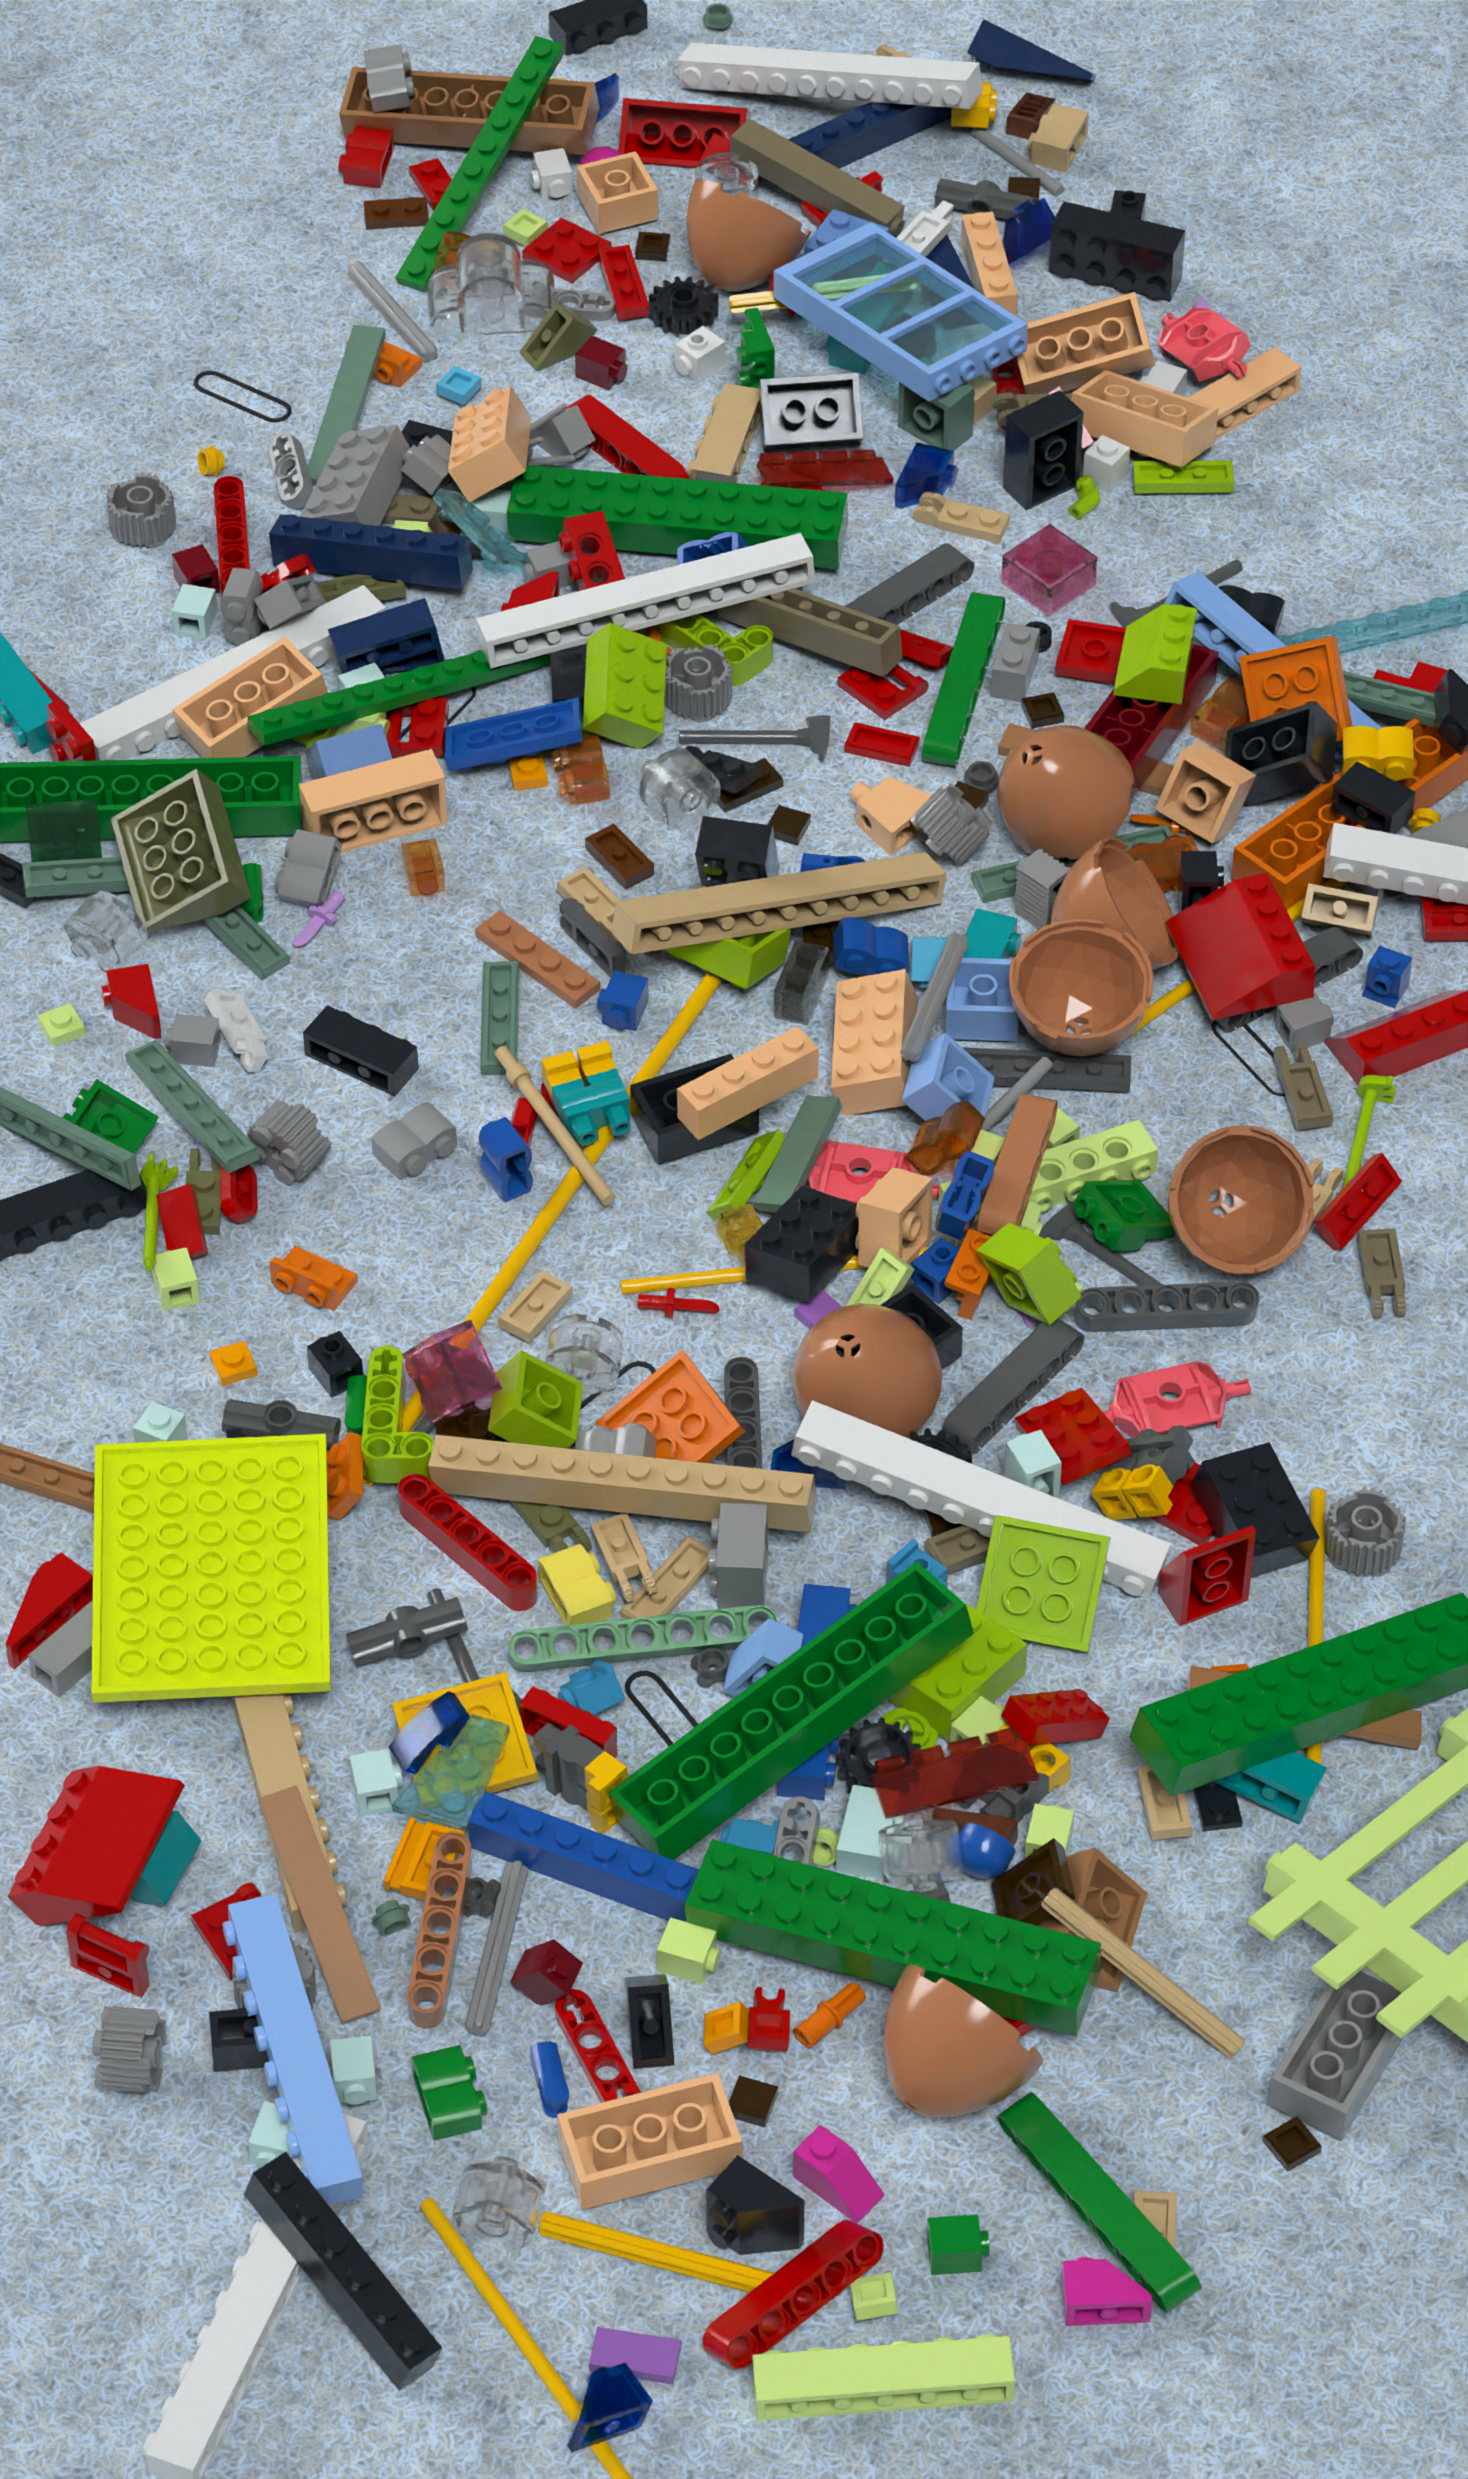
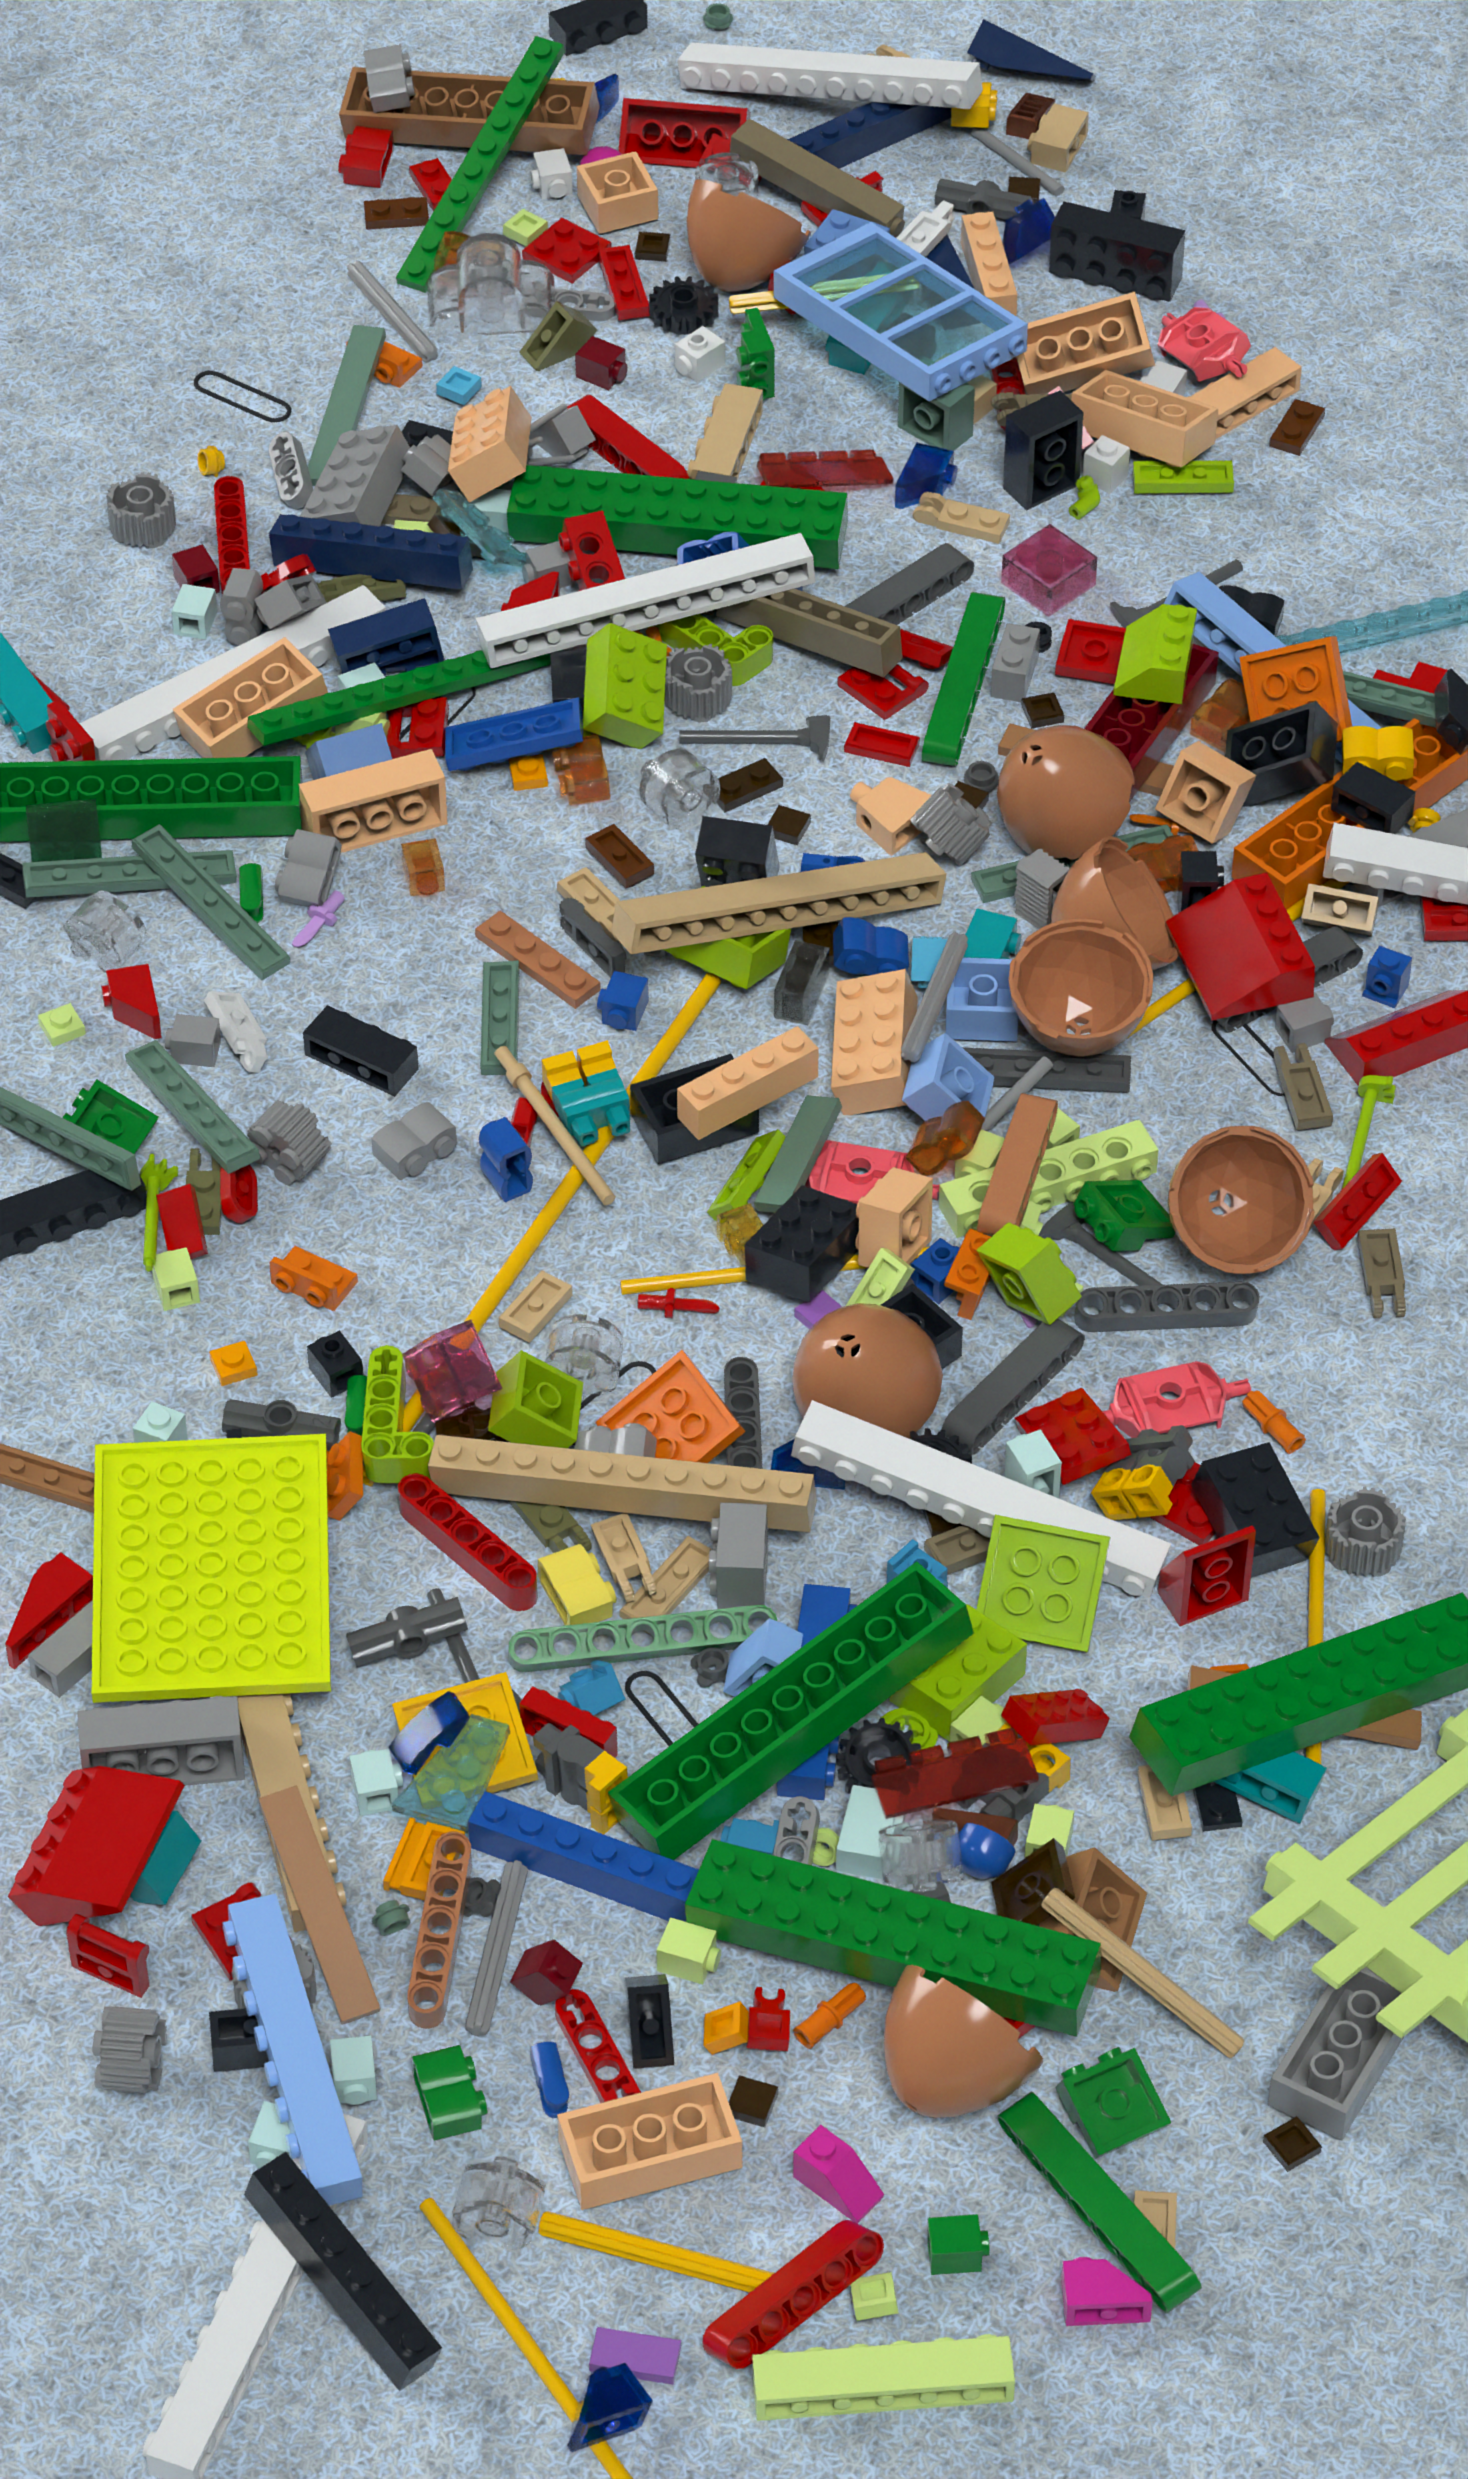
(169, 1740): none -> light grey brick
(180, 854): olive slope -> none
(732, 772): black hinge -> none
(753, 2211): black slope -> none
(810, 411): brick -> none
(964, 1195): blue brick -> none
(1112, 2101): none -> green plate
(1273, 1421): none -> orange axle
(1297, 427): none -> reddish brown plate

